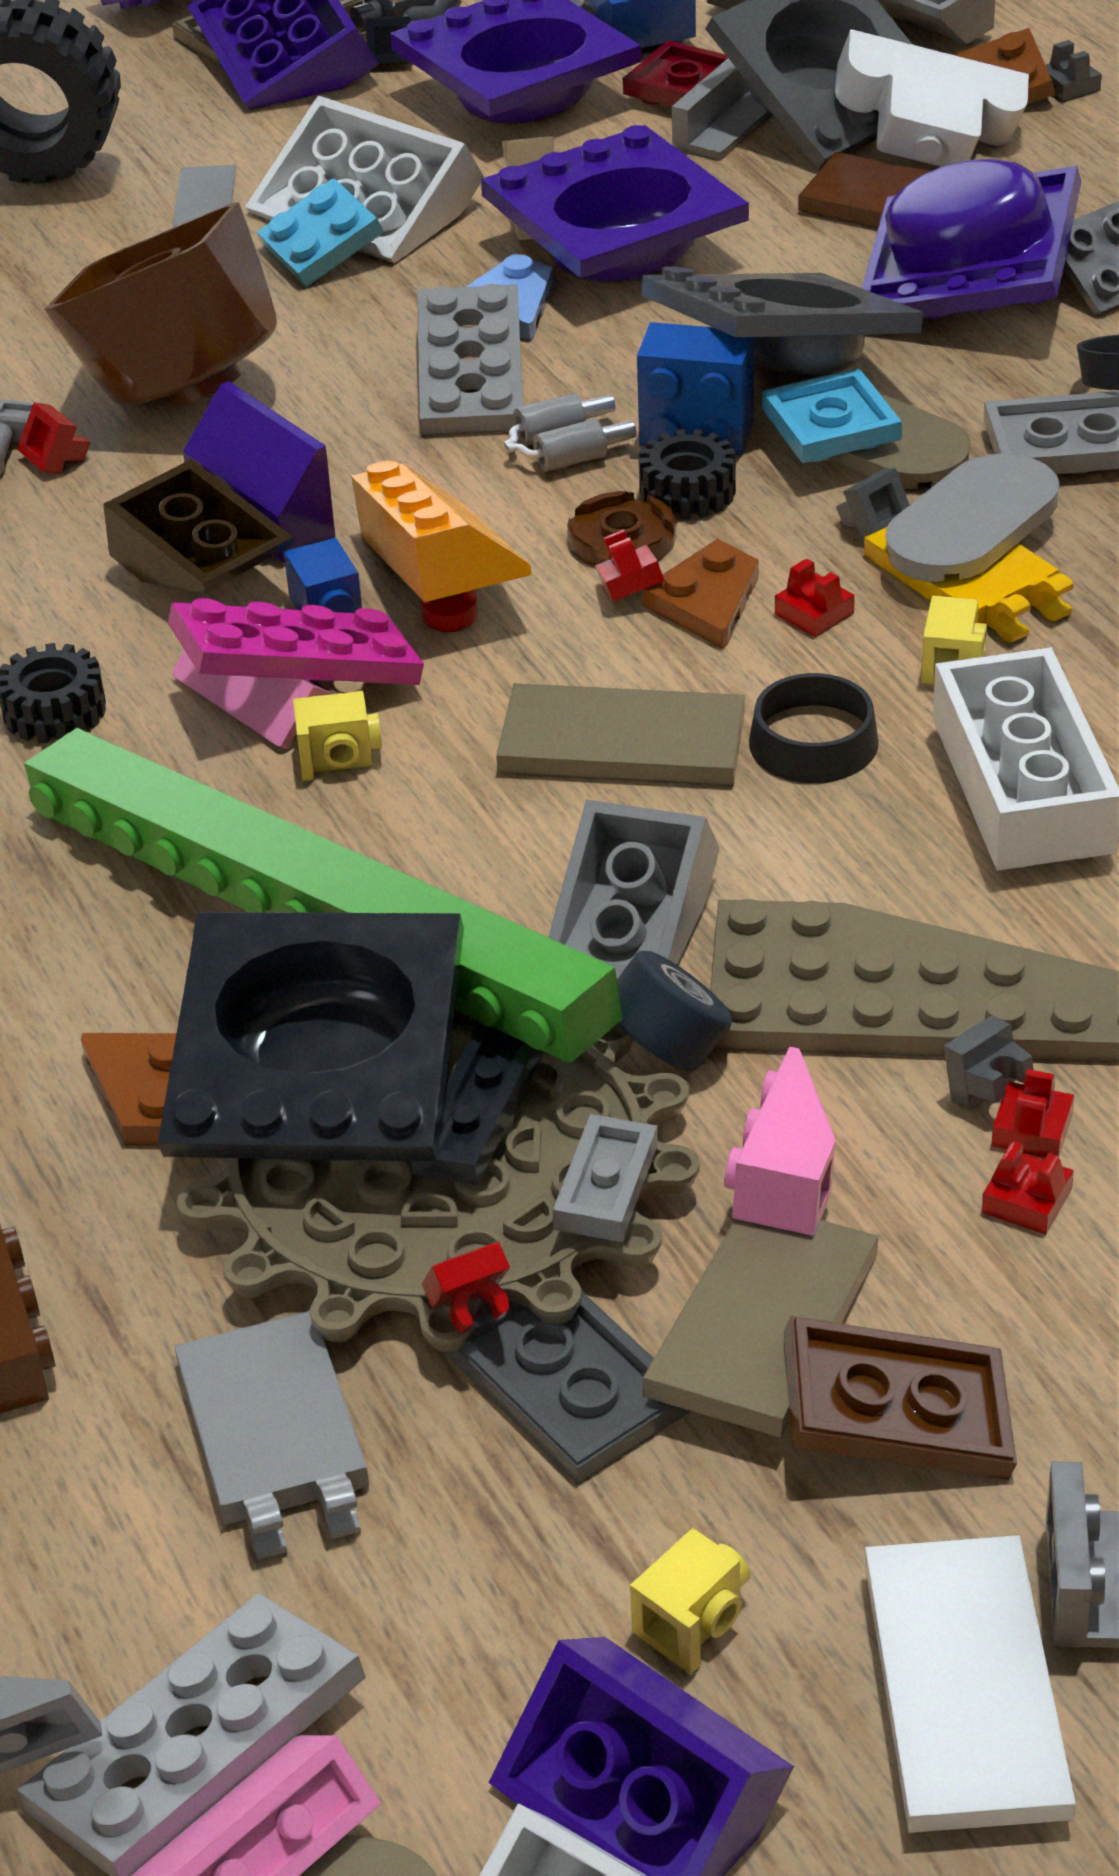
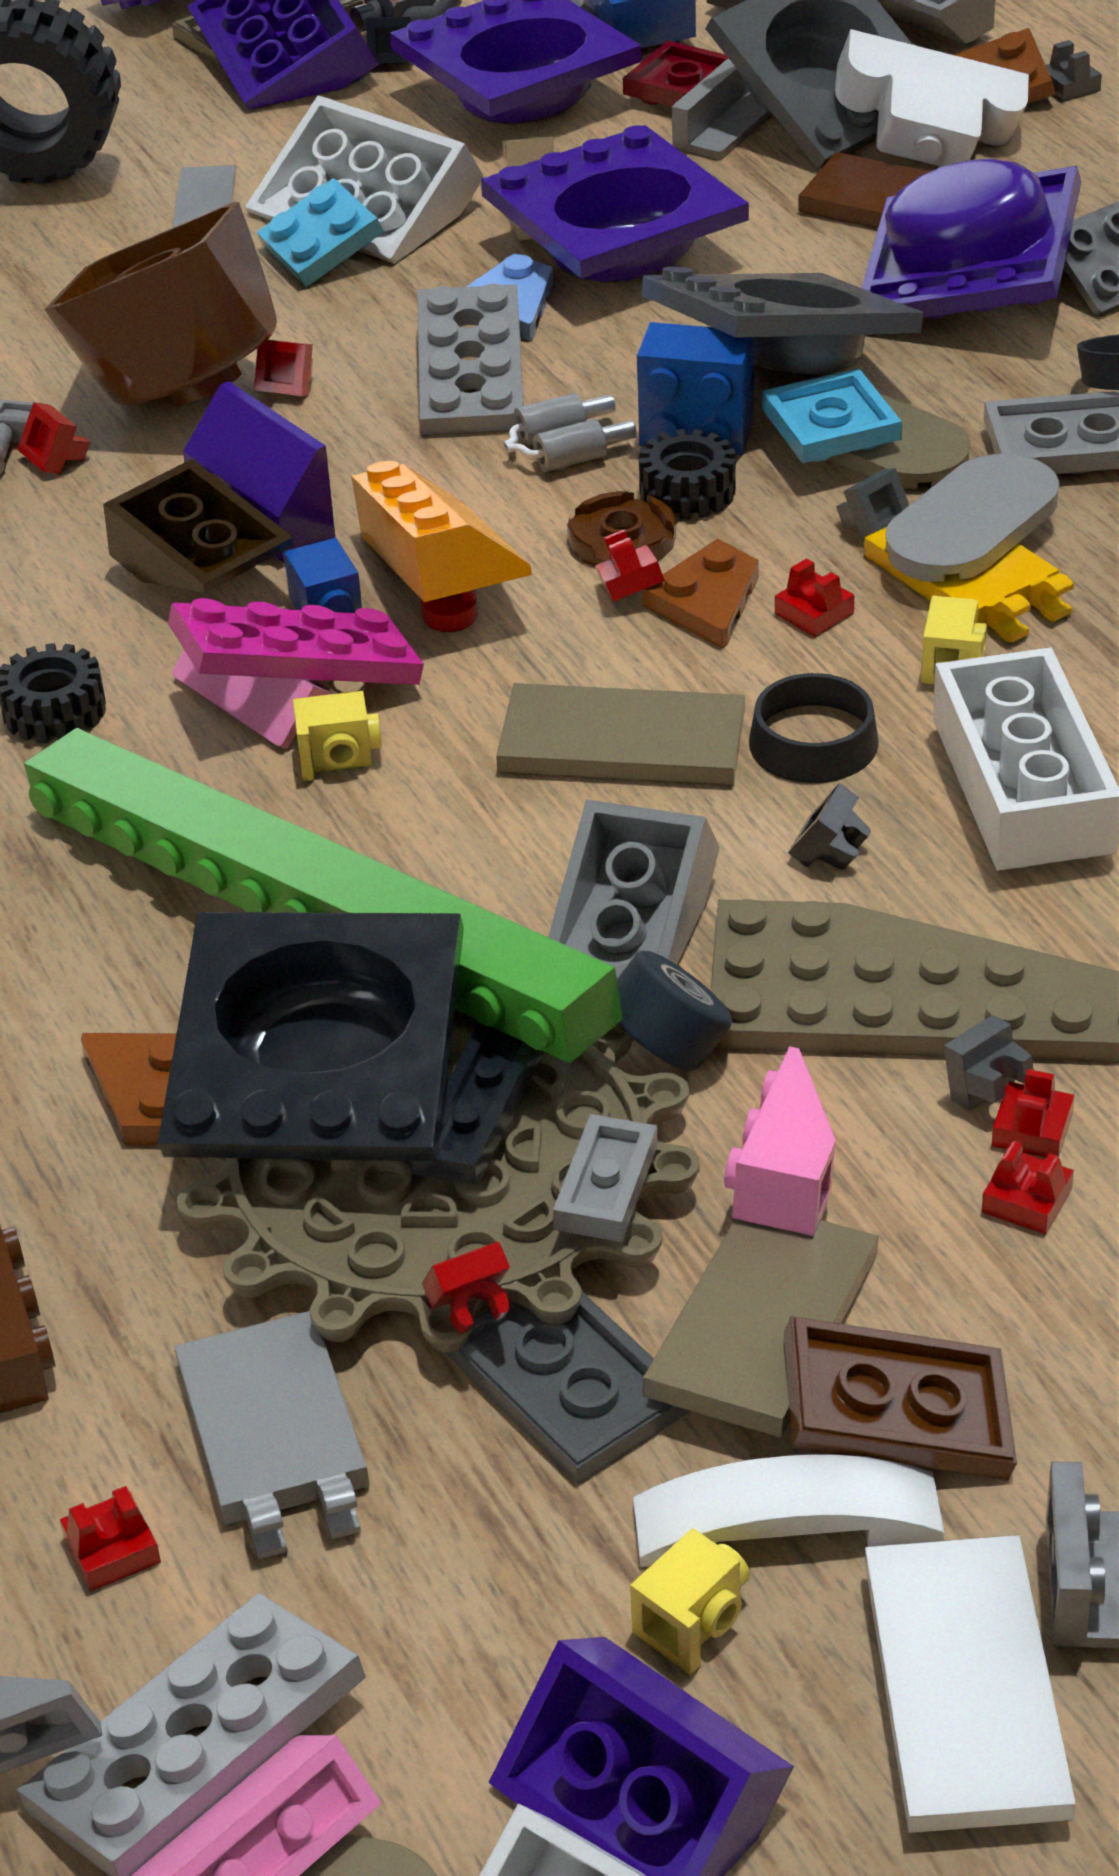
(109, 1539): none -> red tile
(284, 367): none -> red tile
(791, 1499): none -> white slope
(831, 831): none -> black tile

